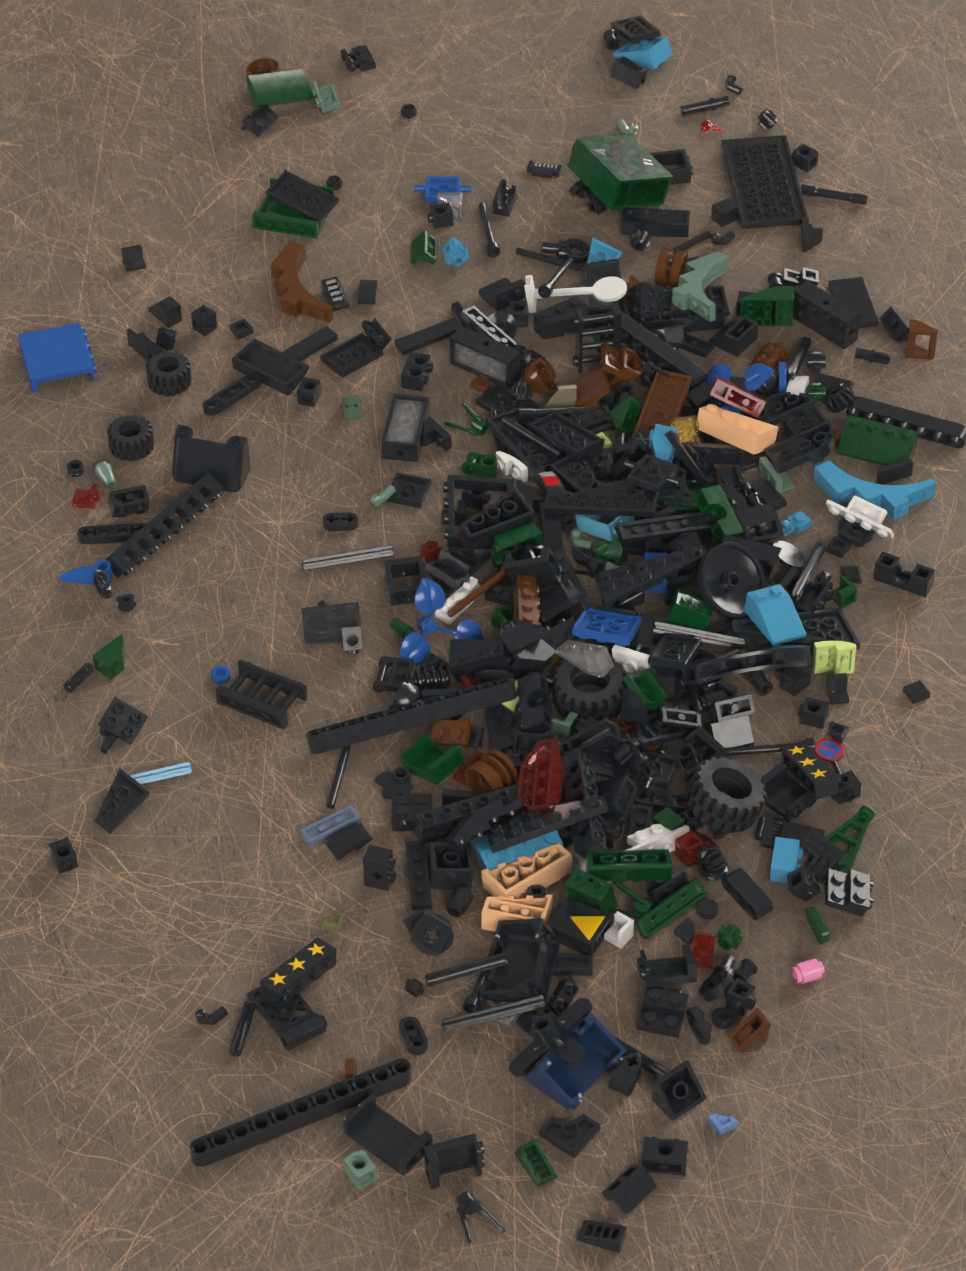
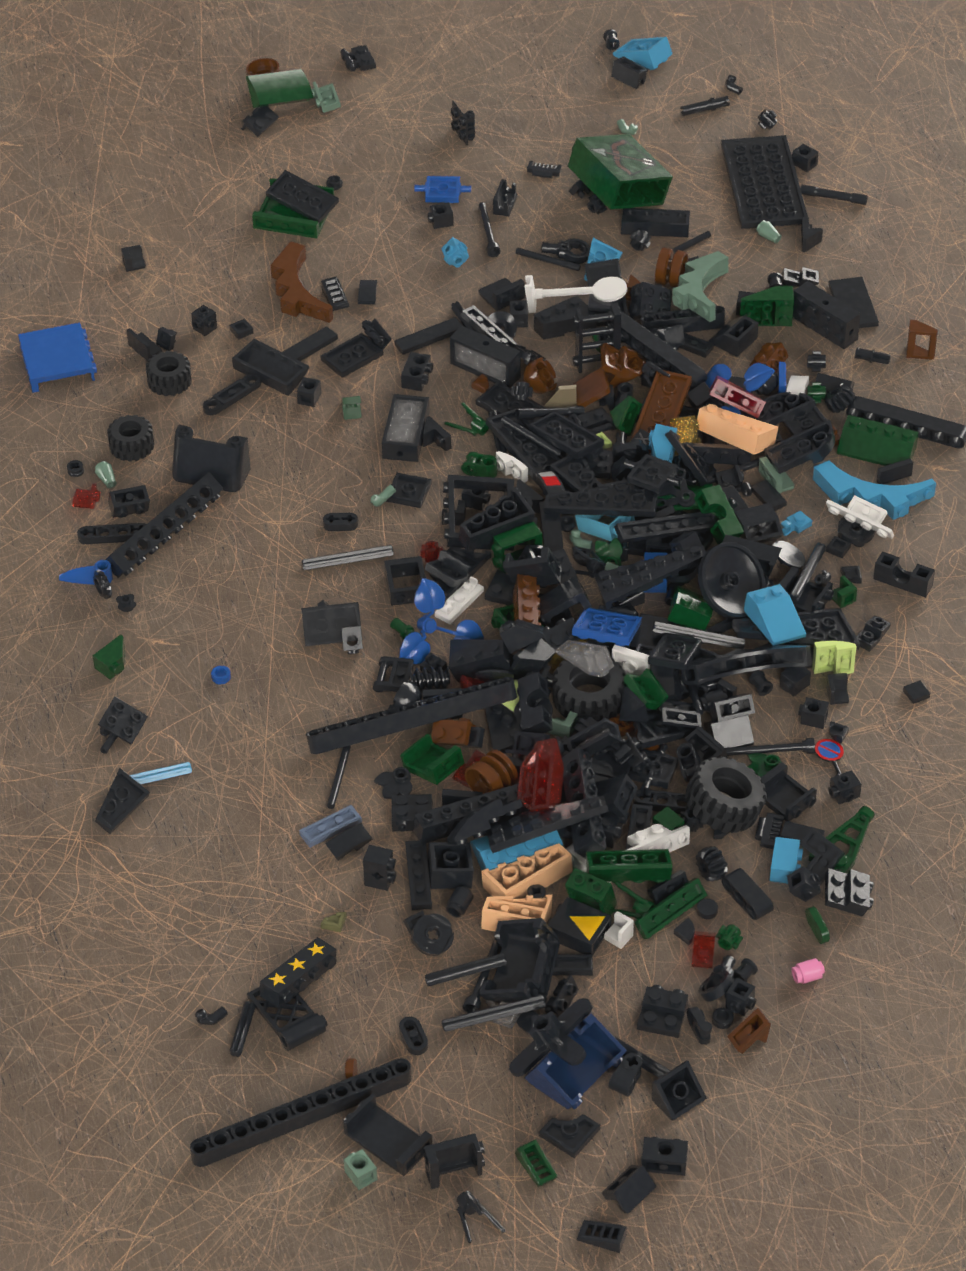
(63, 855): black brick -> none
(78, 677): black axle -> none
(167, 311): black slope -> none
(261, 709): black fence -> none
(408, 111): black plate -> none
(414, 987): black plate -> none
(424, 247): dark green panel -> none
(455, 201): clear slope -> none
(463, 123): none -> black hinge
(476, 593): reddish brown piece -> none
(546, 289): black piece -> none
(636, 29): black plate -> none
(668, 970): black panel -> none
(675, 157): black window -> none
(690, 844): clear red slope -> none
(706, 125): clear red hand -> none
(716, 240): black arm -> none
(718, 291): black slope -> none
(722, 1123): medium blue tile -> none
(724, 212): black brick -> none
(756, 499): black bush -> none
(763, 763): none -> dark green plate
(768, 231): none -> sand green cone
(798, 358): black axle -> none
(810, 770): black brick -> none
(873, 632): none -> black slope
(895, 323): black panel -> none

